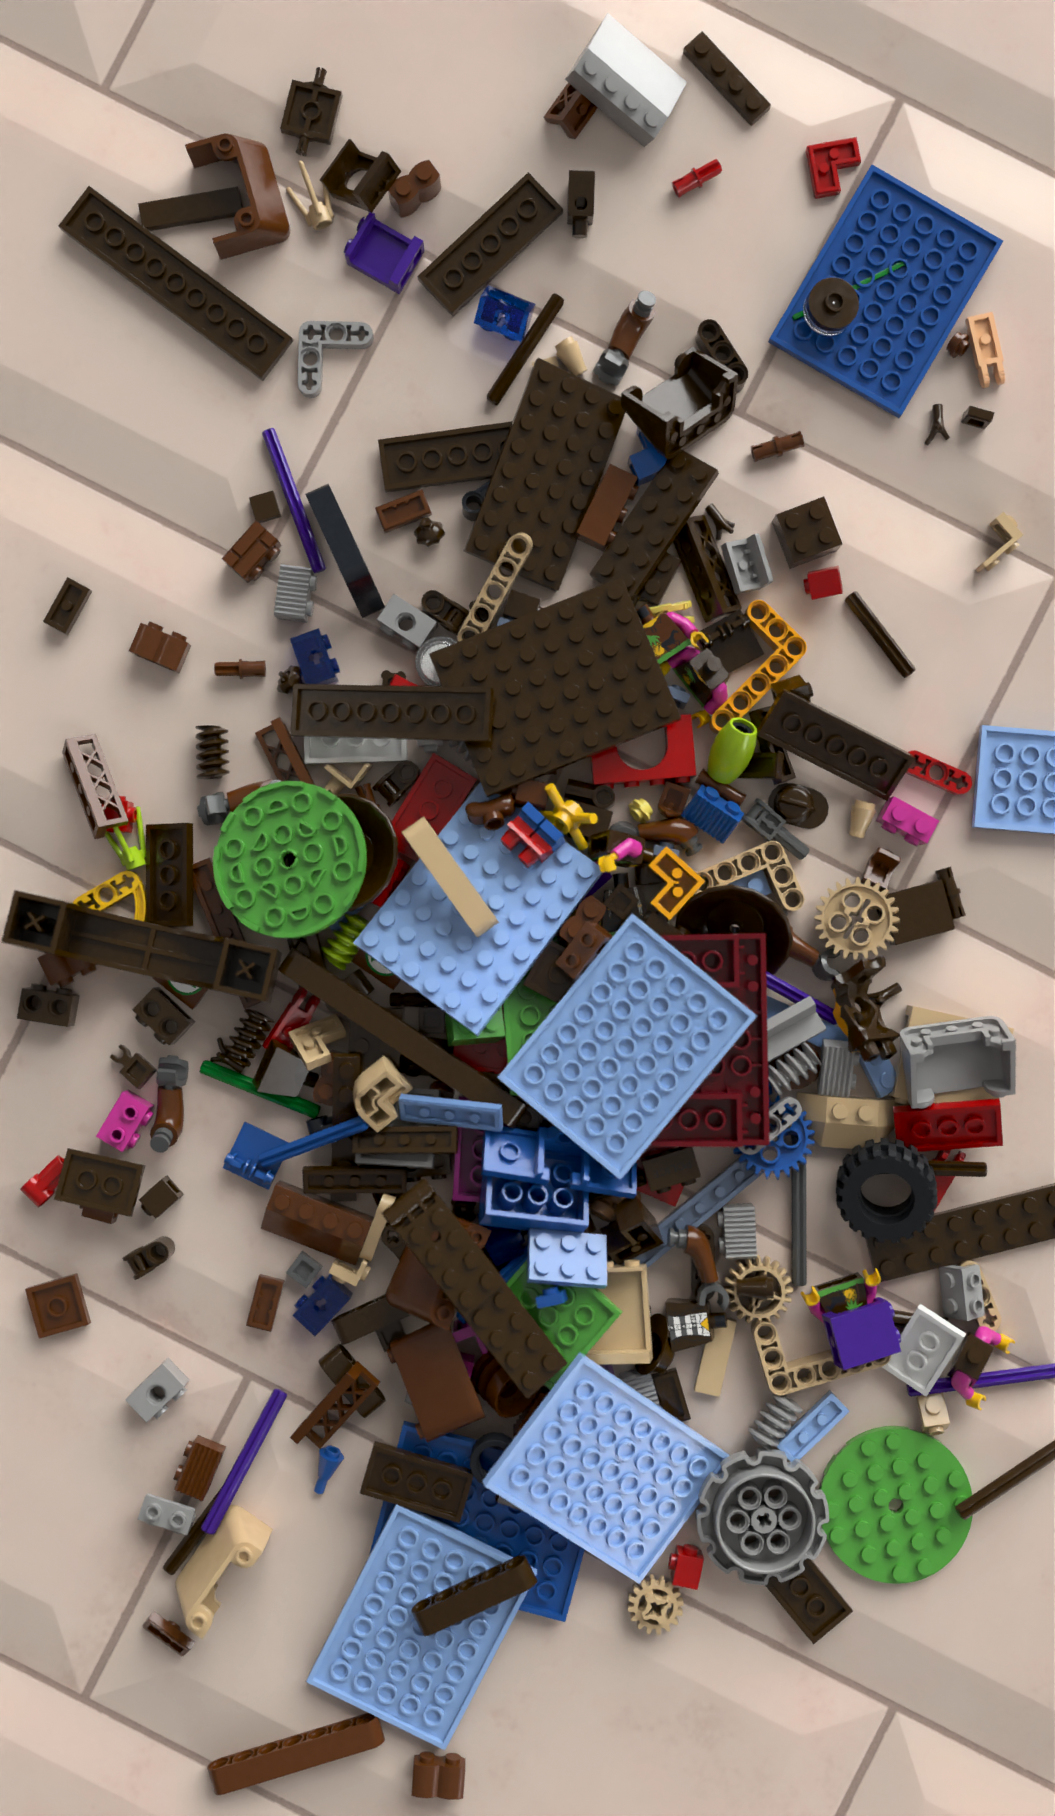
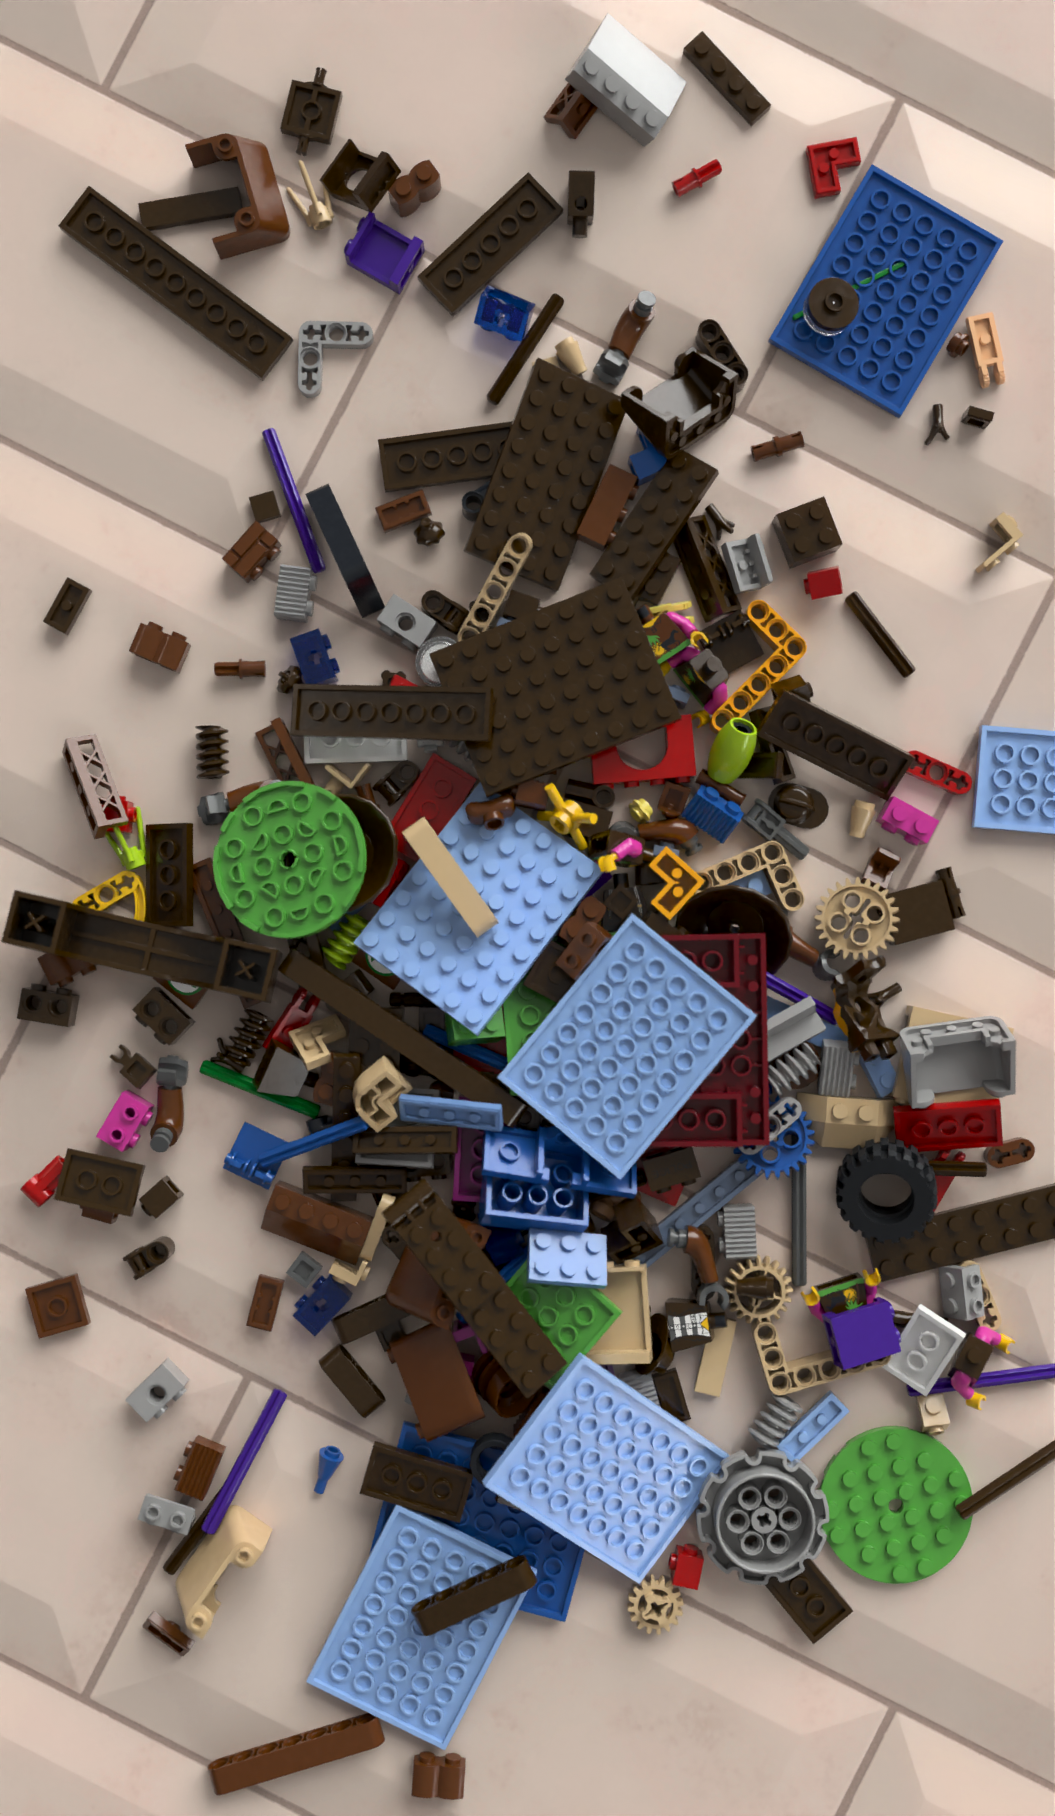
(328, 1403): reddish brown fence -> none
(473, 1050): none -> blue axle
(534, 833): red hips -> none
(551, 1296): blue plate -> none
(1010, 1158): none -> reddish brown beam

